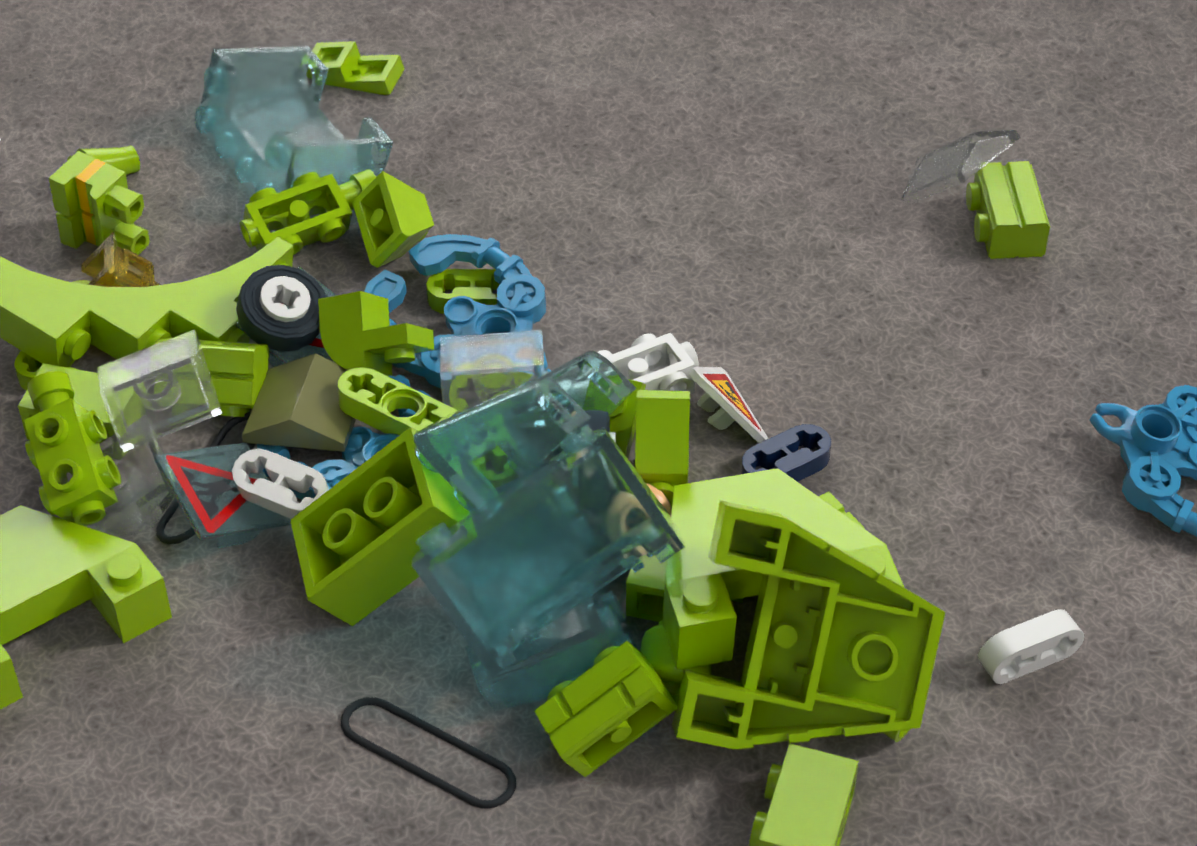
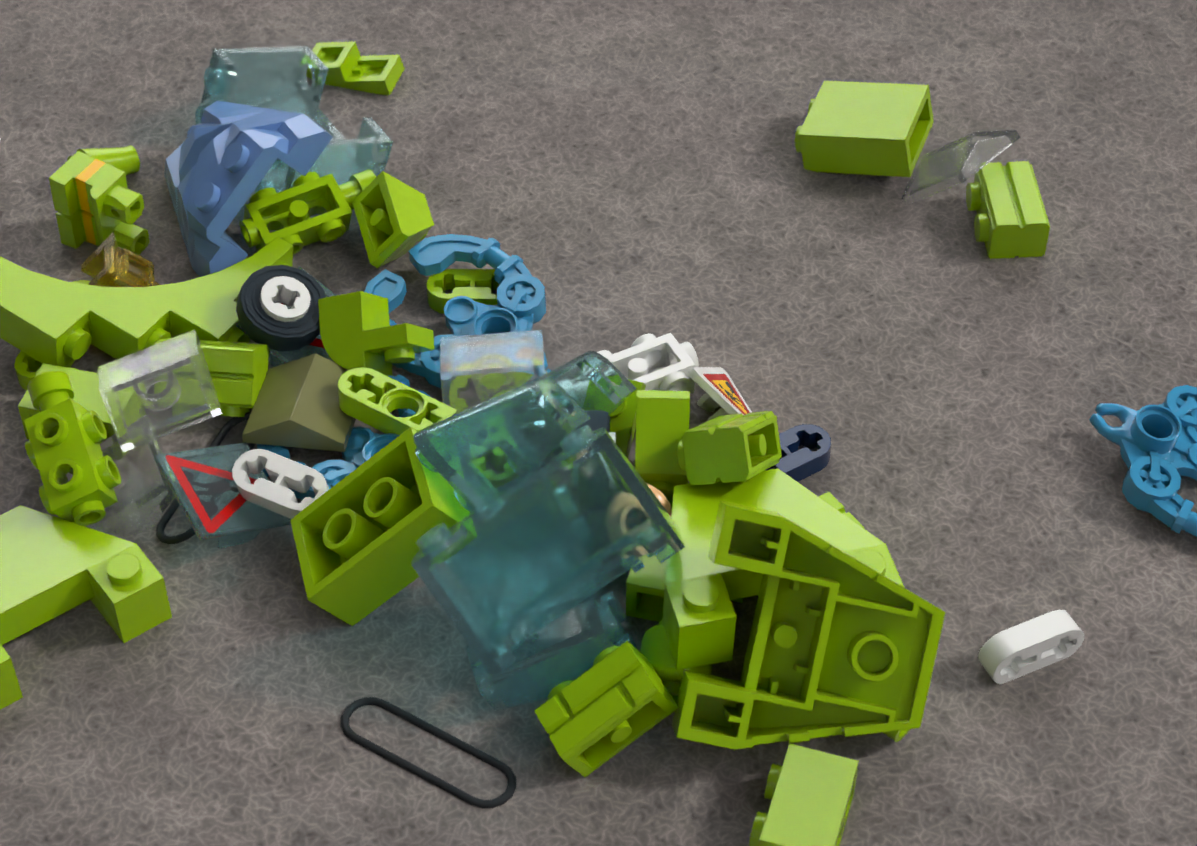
(222, 167): none -> medium blue wedge
(730, 448): none -> lime brick
(865, 128): none -> lime brick

